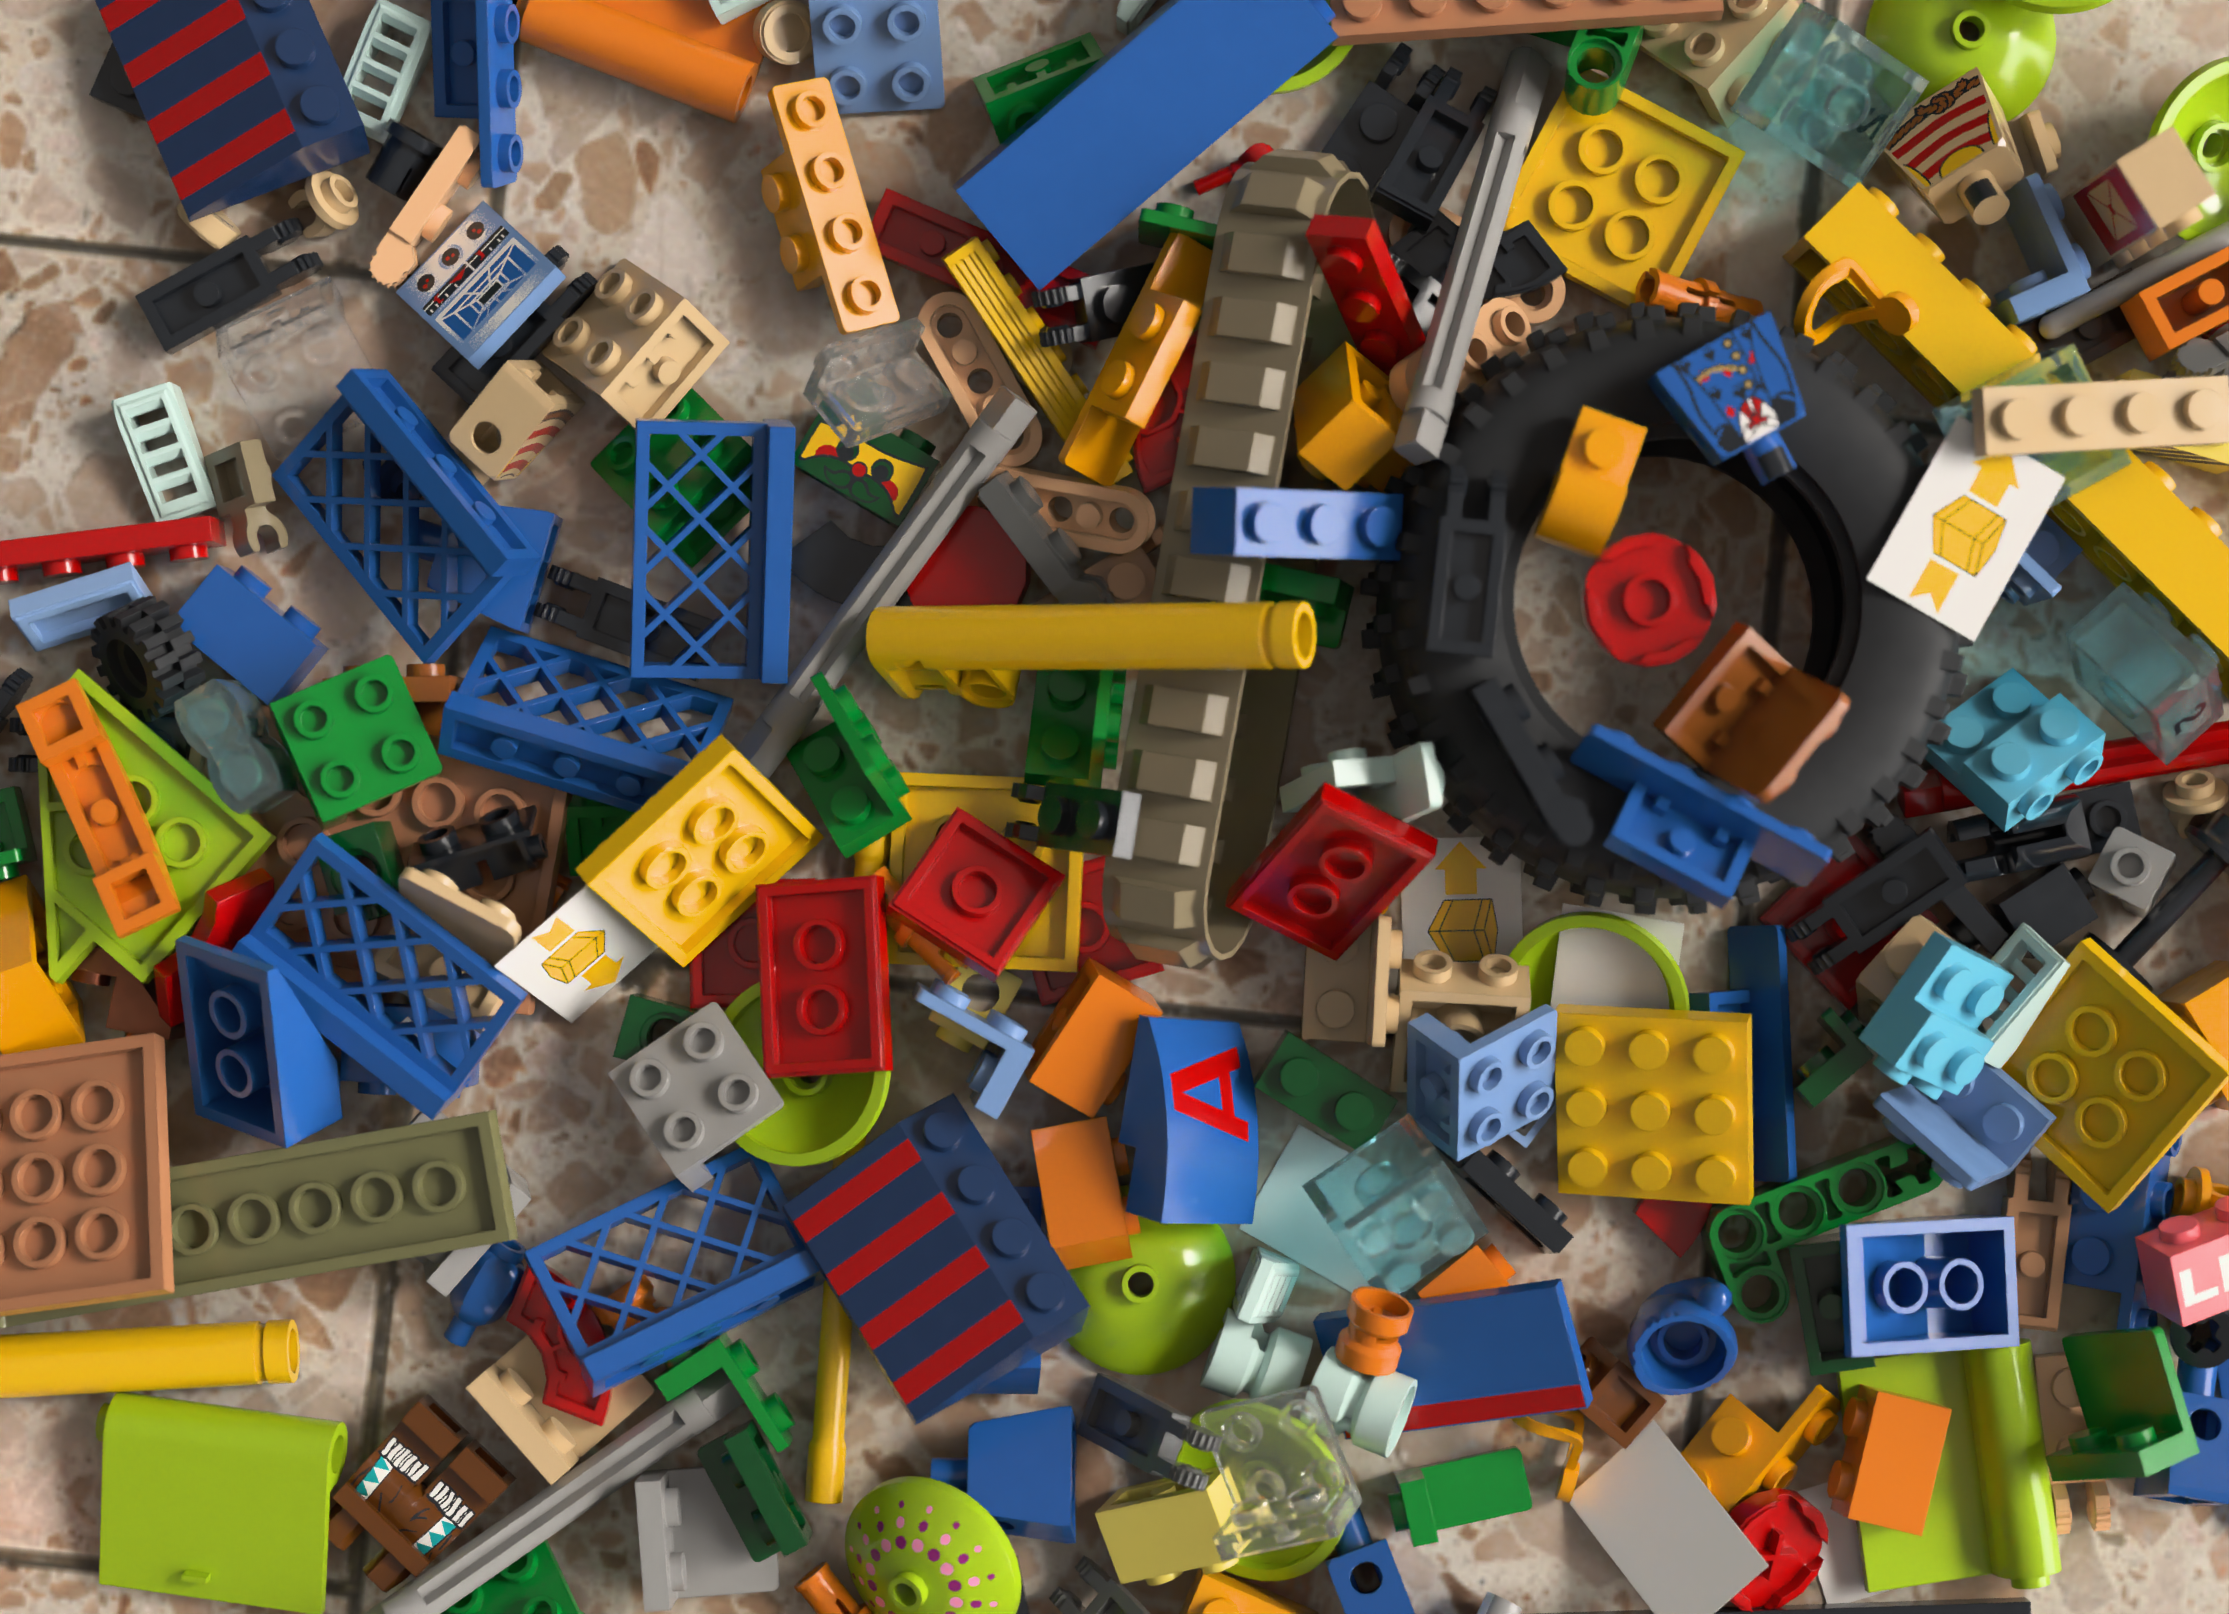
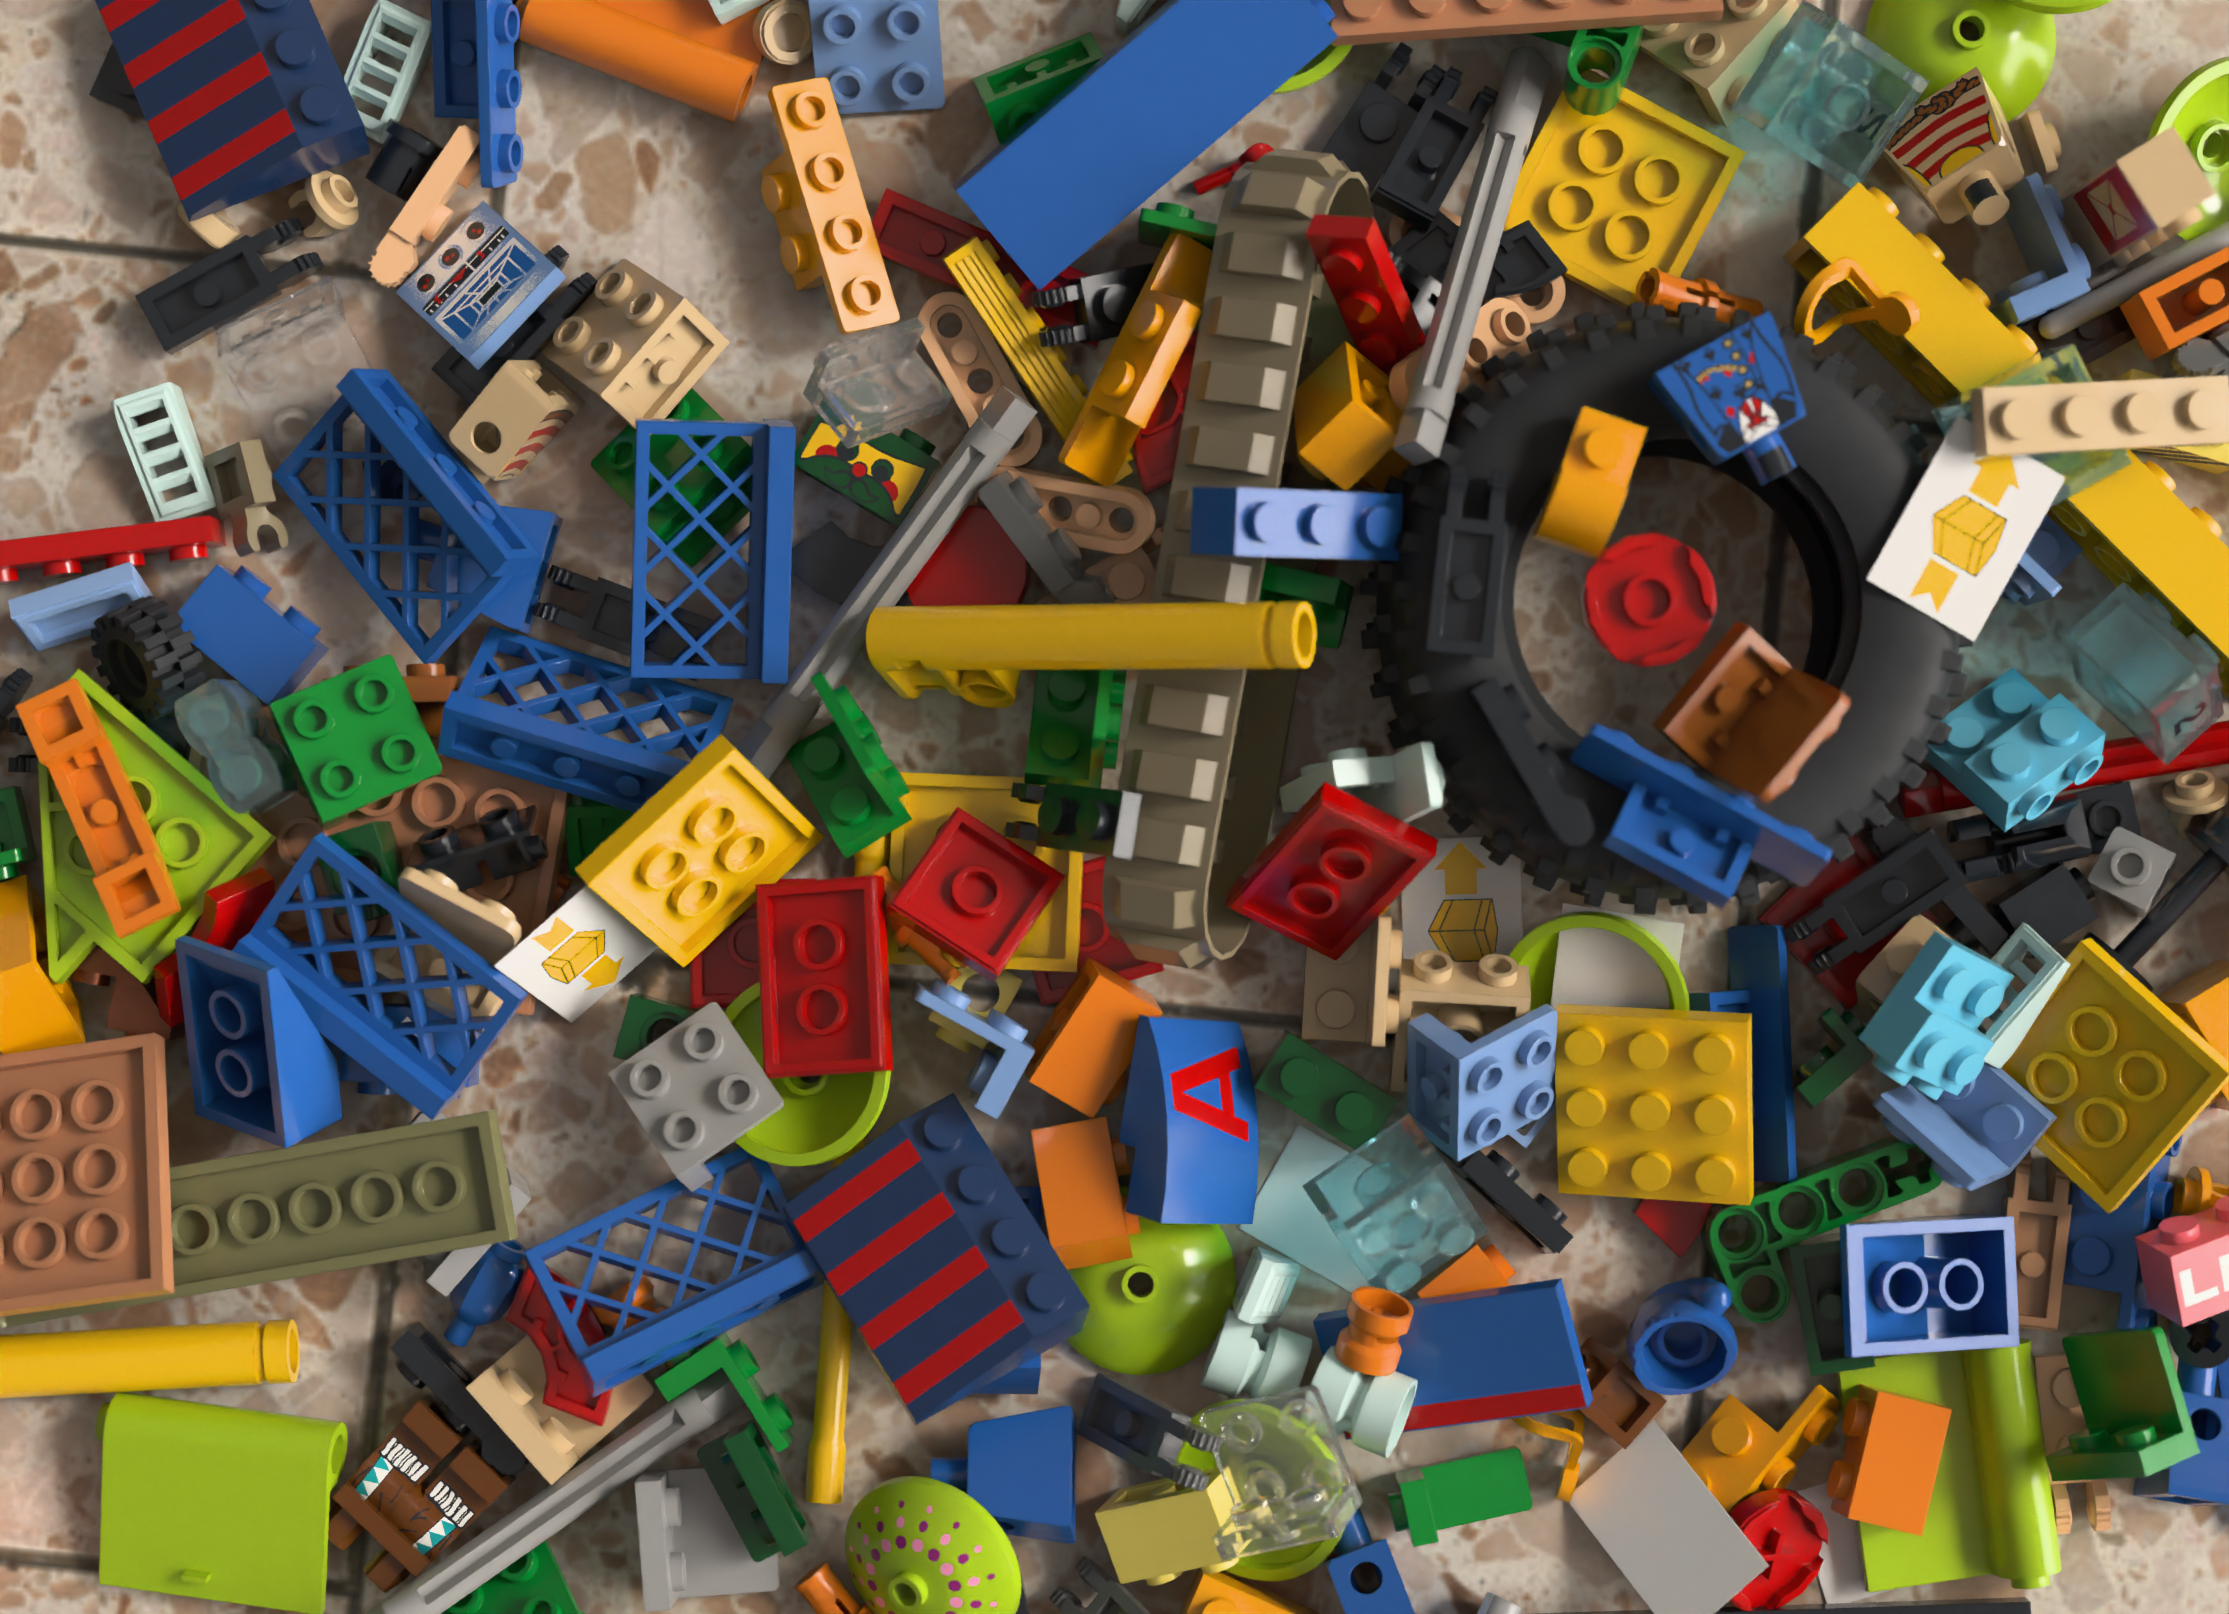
(429, 1363): none -> black hinge

